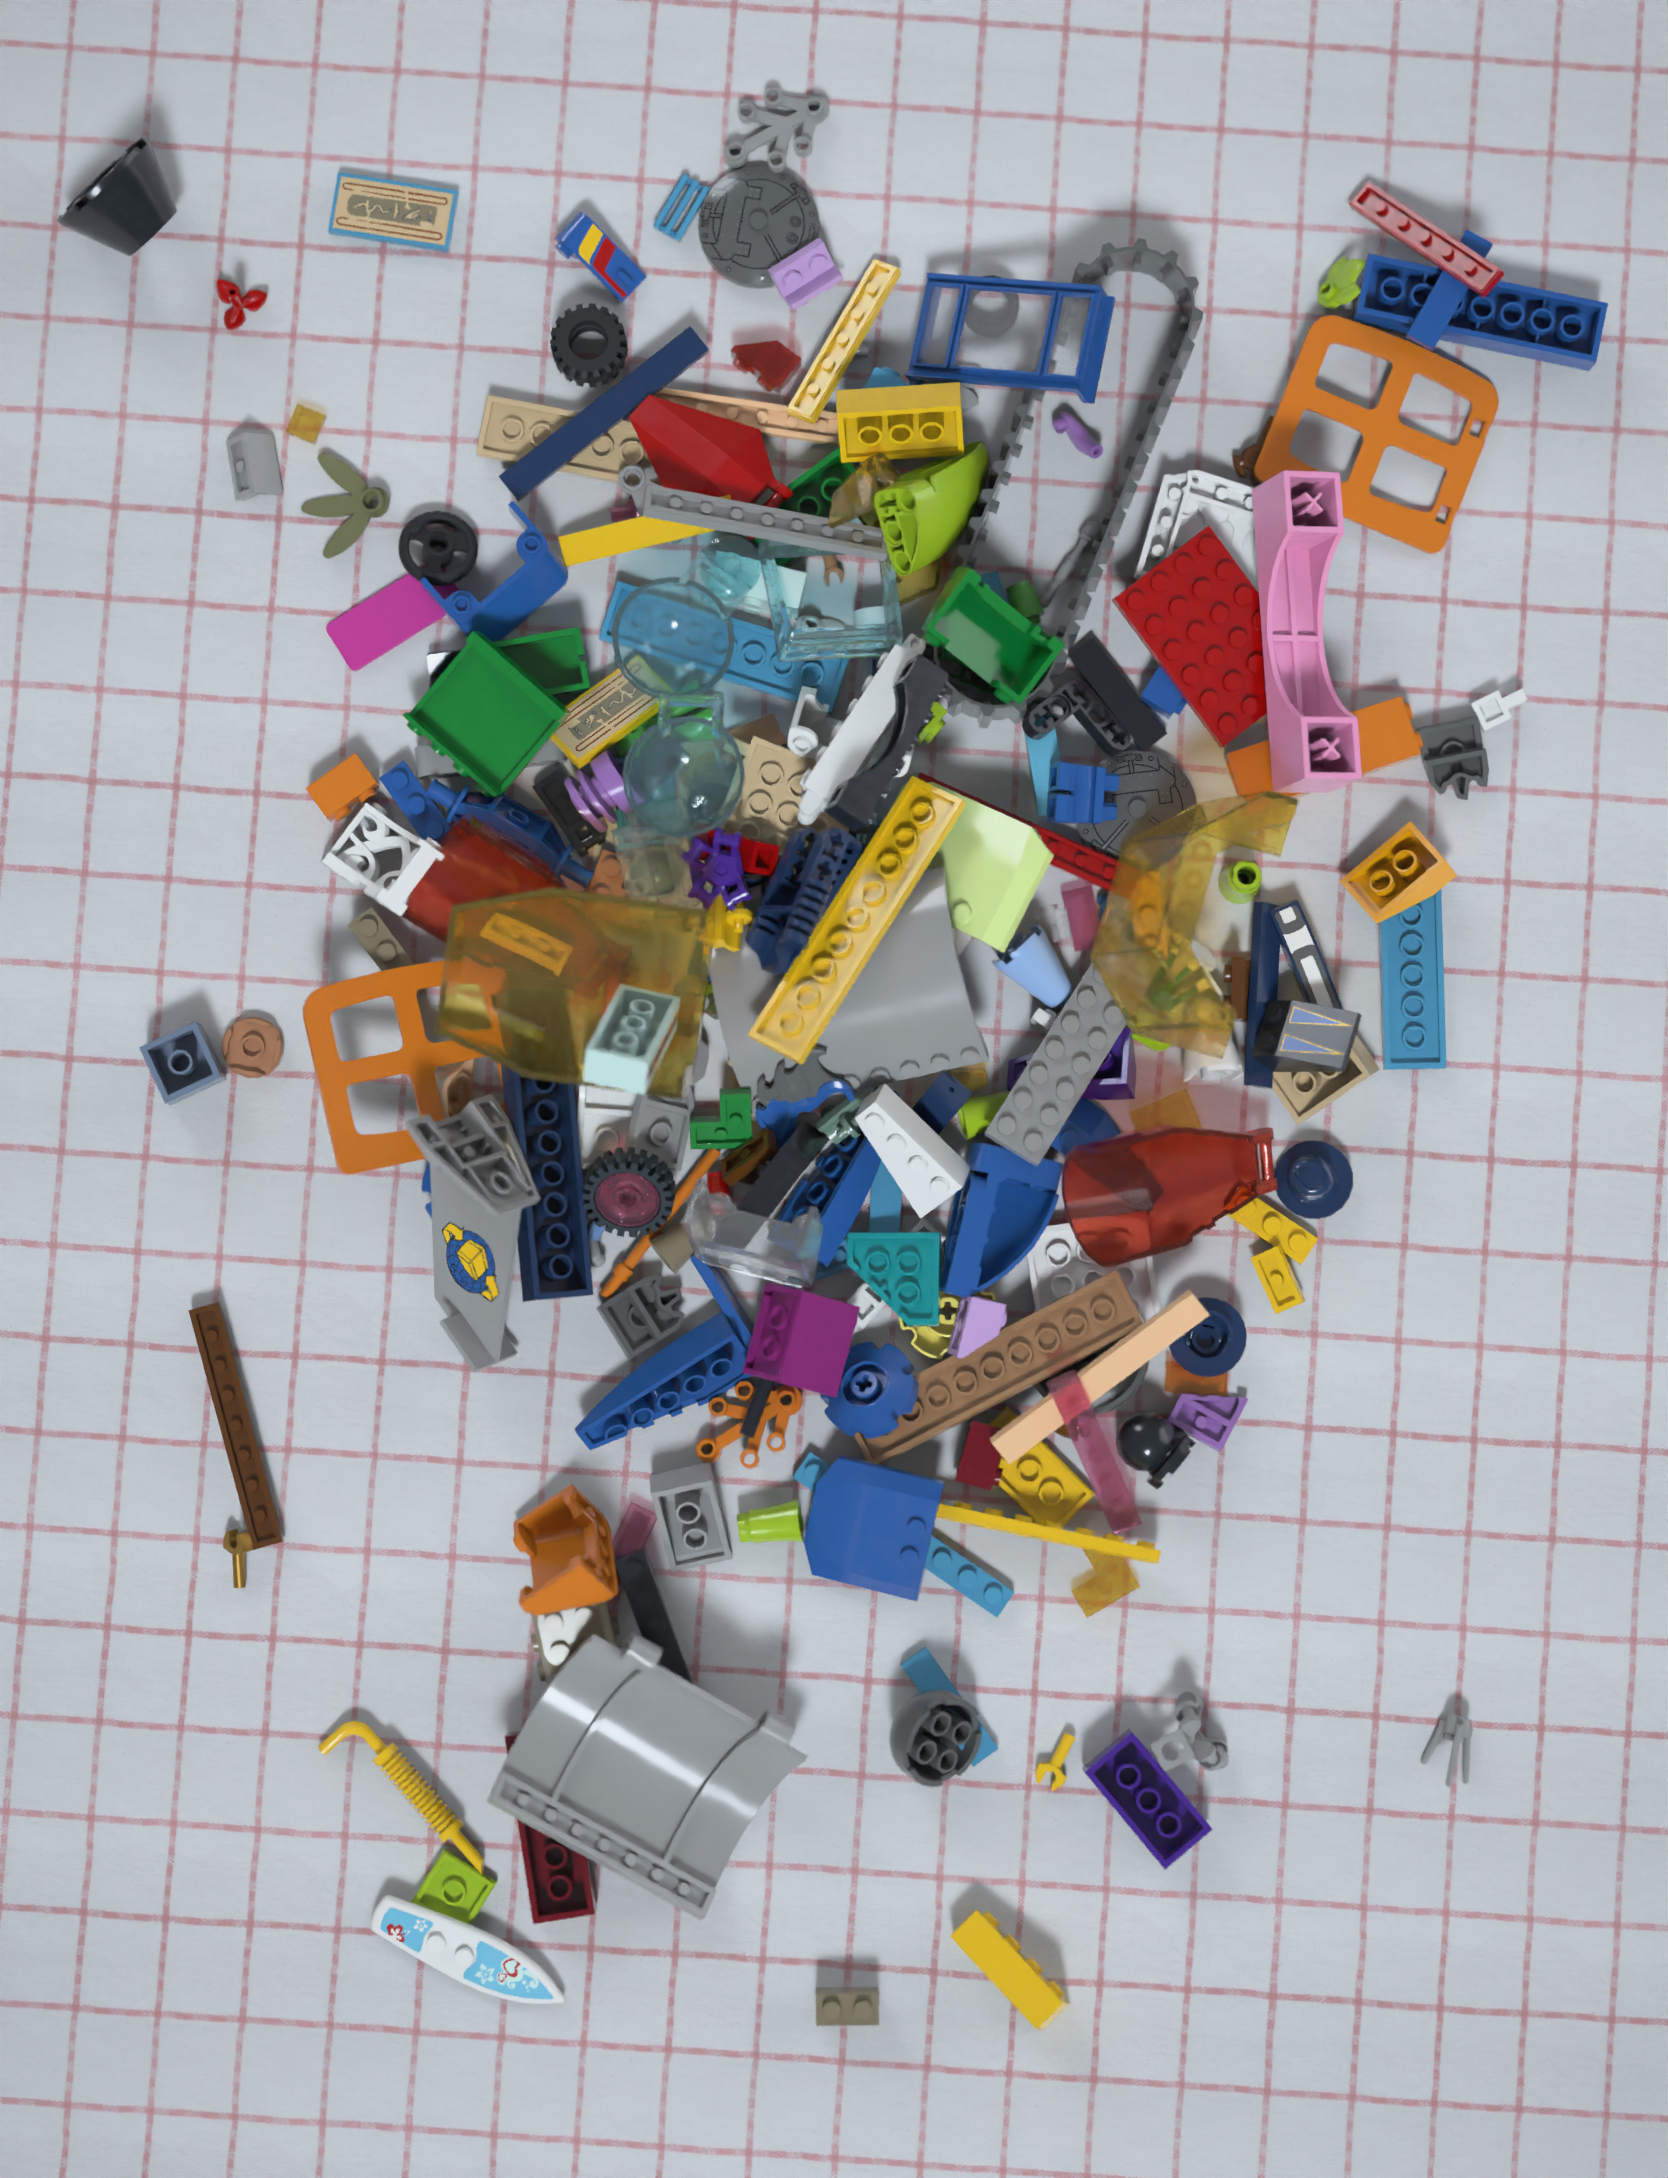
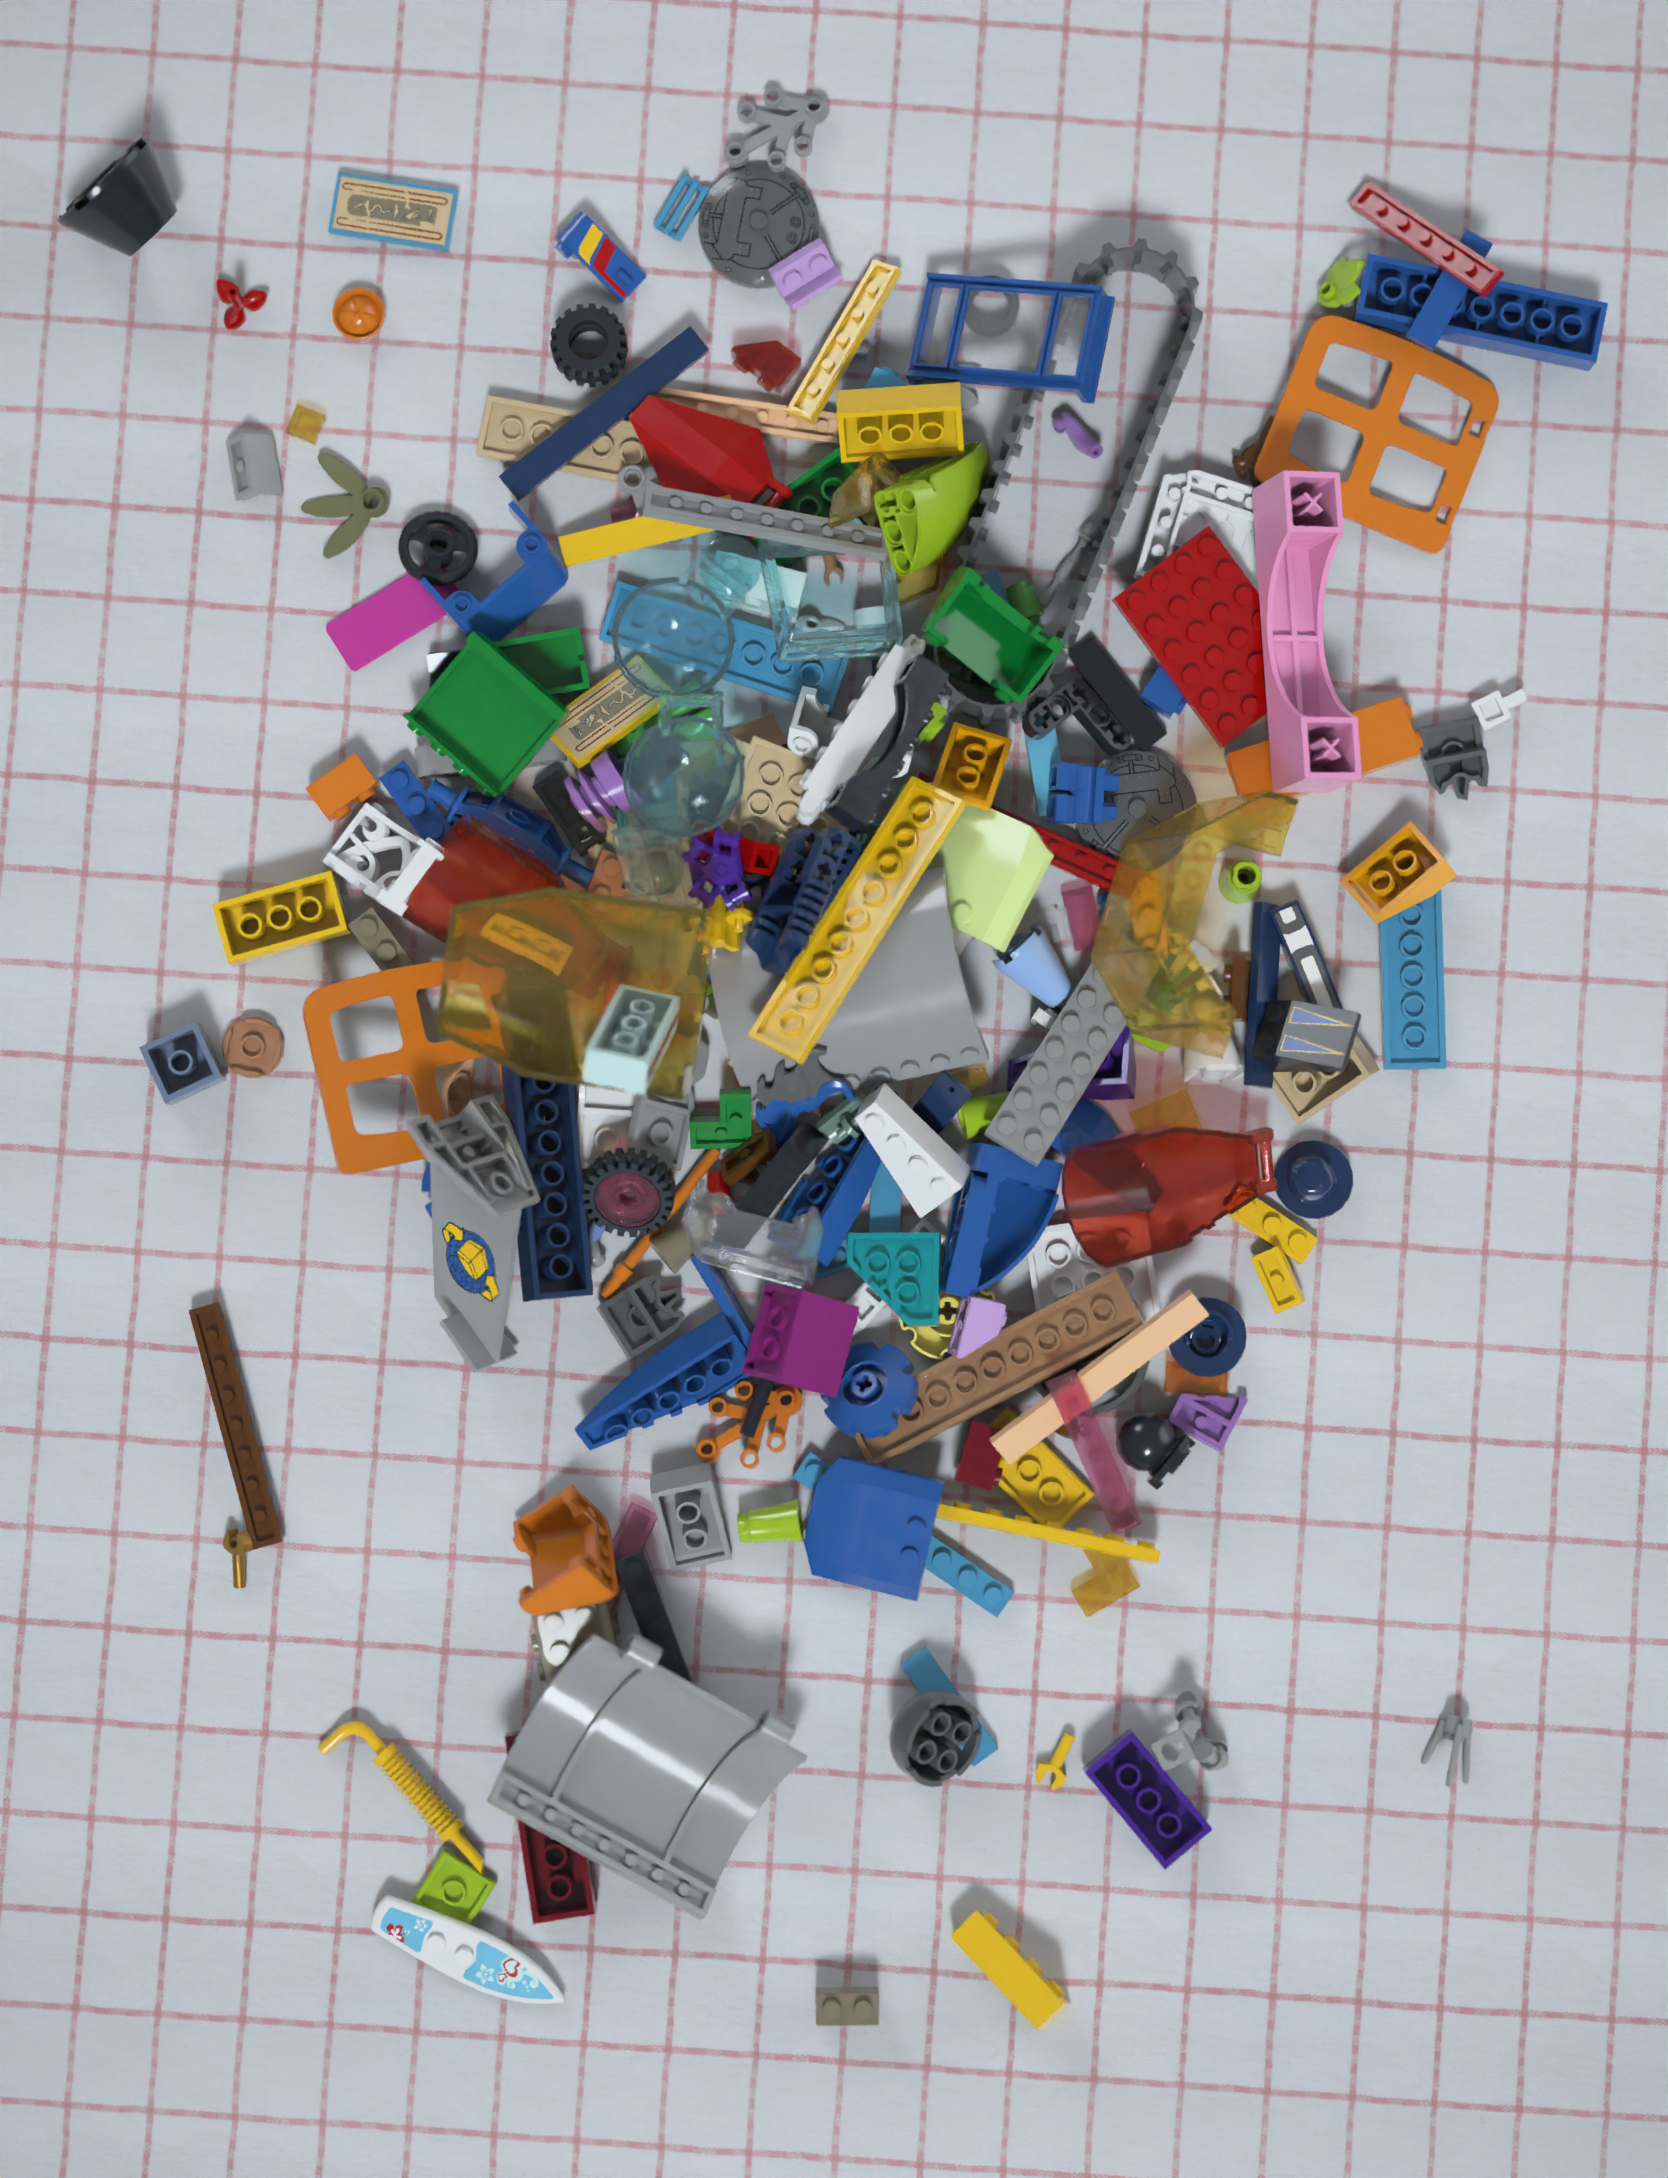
(281, 918): none -> yellow brick
(358, 313): none -> orange hat
(973, 765): none -> light orange slope

